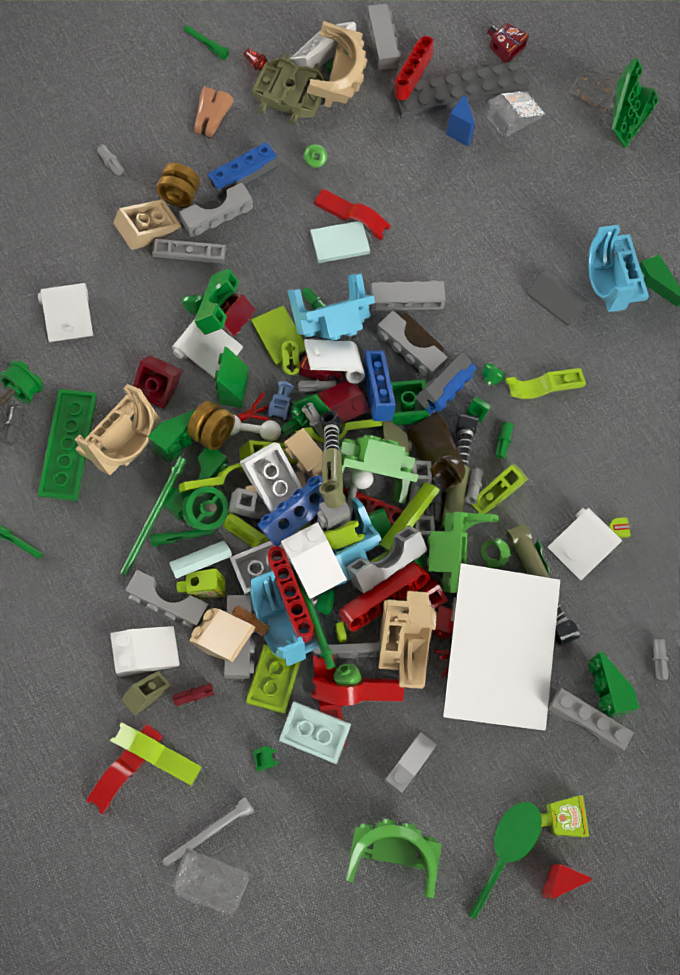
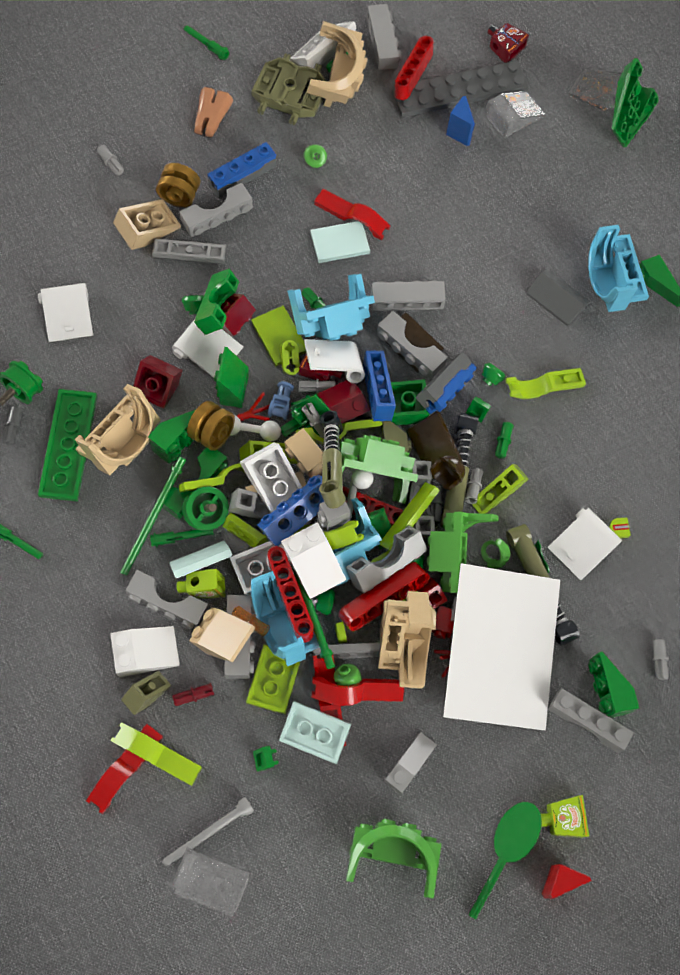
(256, 59): clear red cone -> none

